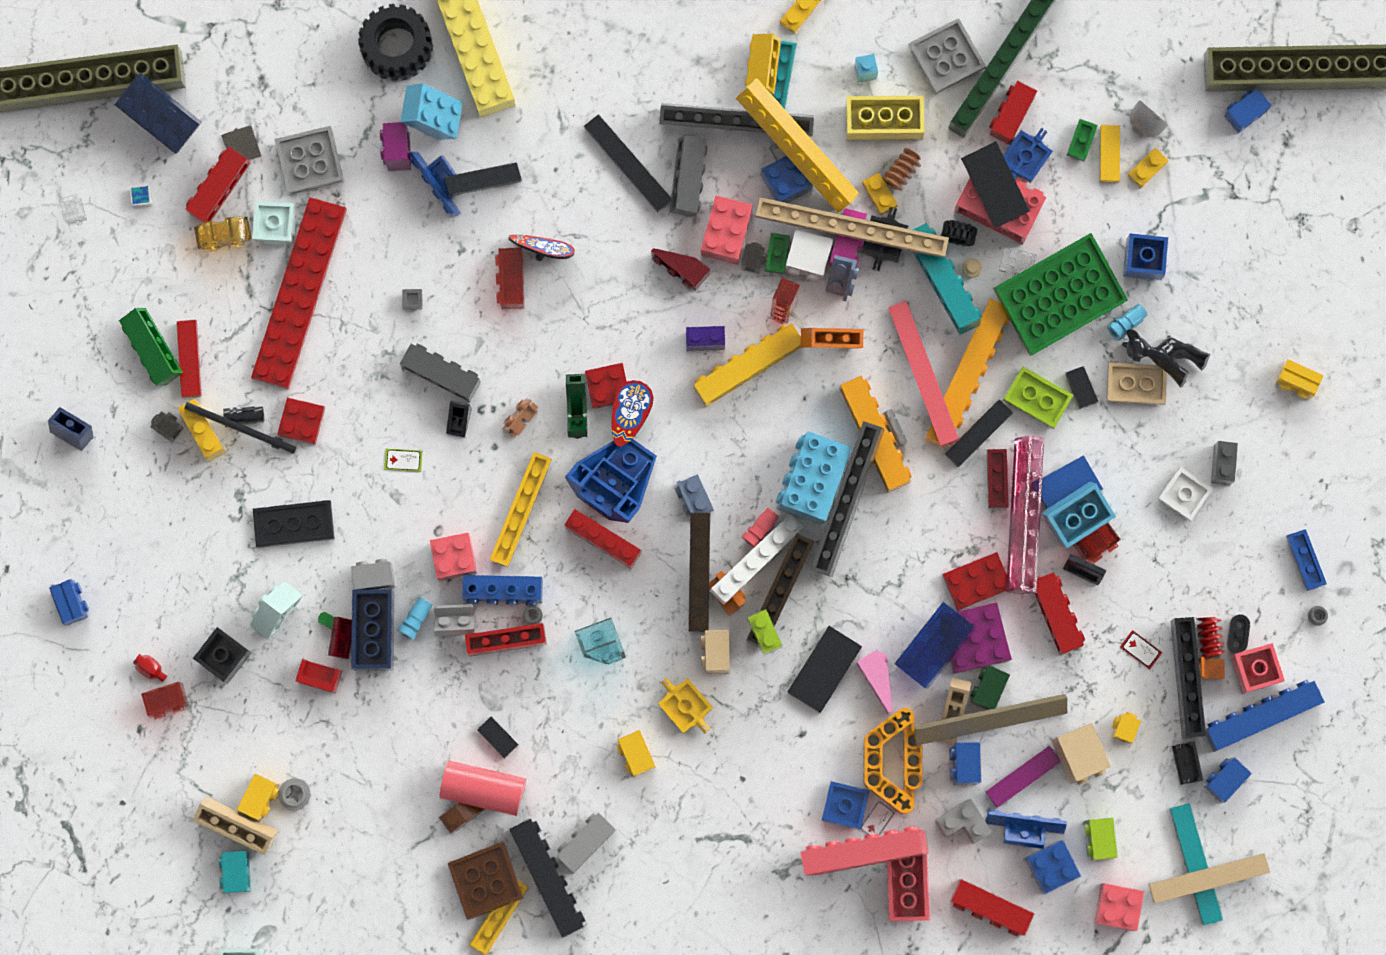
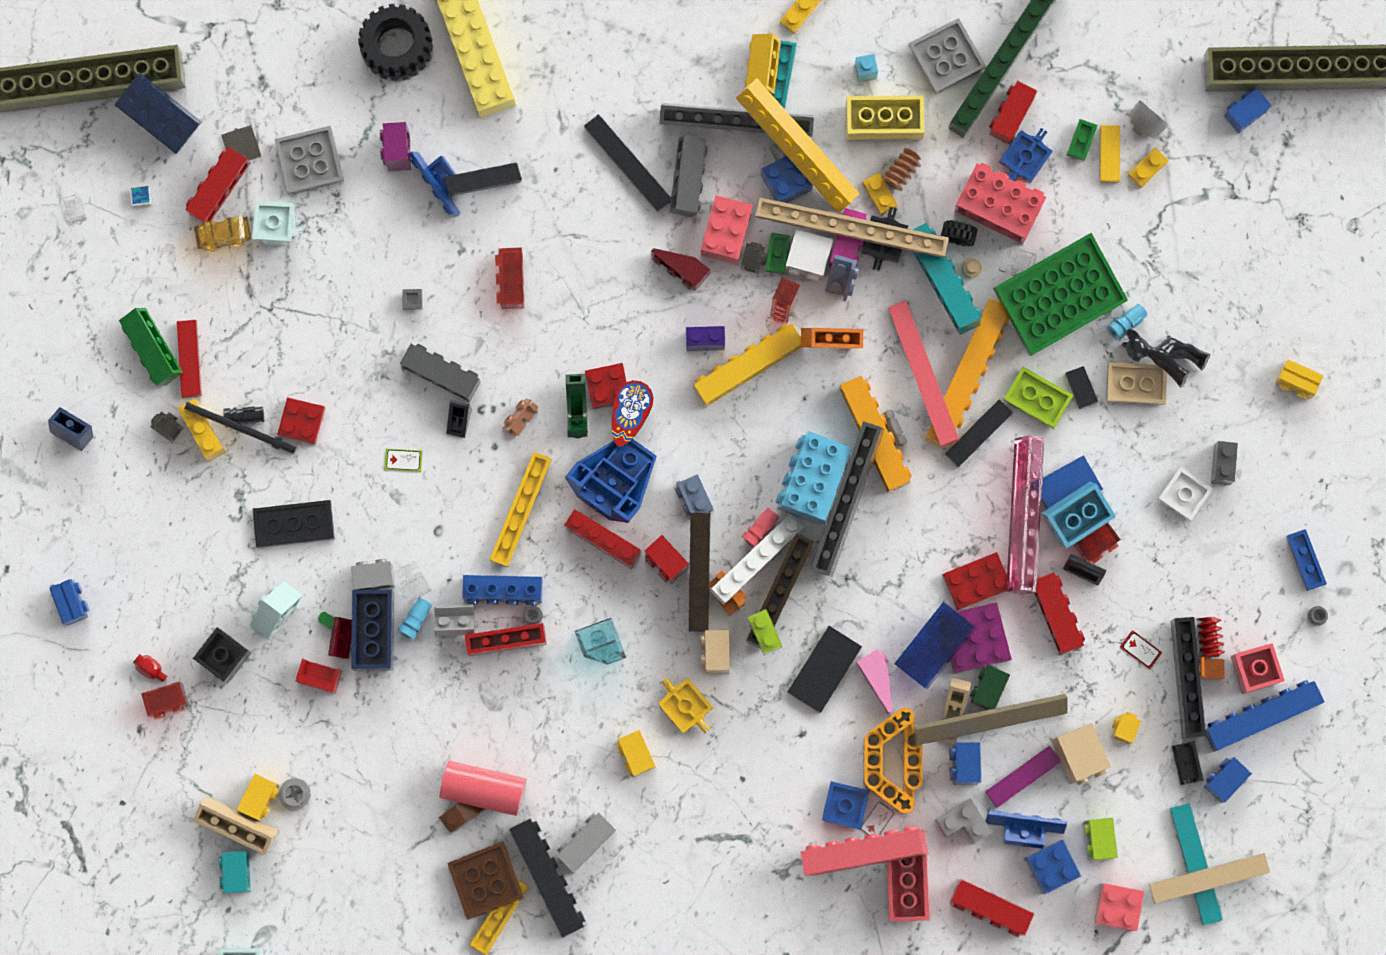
(299, 293): red plate -> none
(431, 111): medium azure brick -> none
(453, 556): coral brick -> none
(497, 737): black tile -> none
(543, 246): shield -> none
(666, 560): none -> red brick
(995, 184): black tile -> none
(997, 478): dark red plate -> none
(1145, 256): blue brick -> none
(1238, 634): black plate -> none

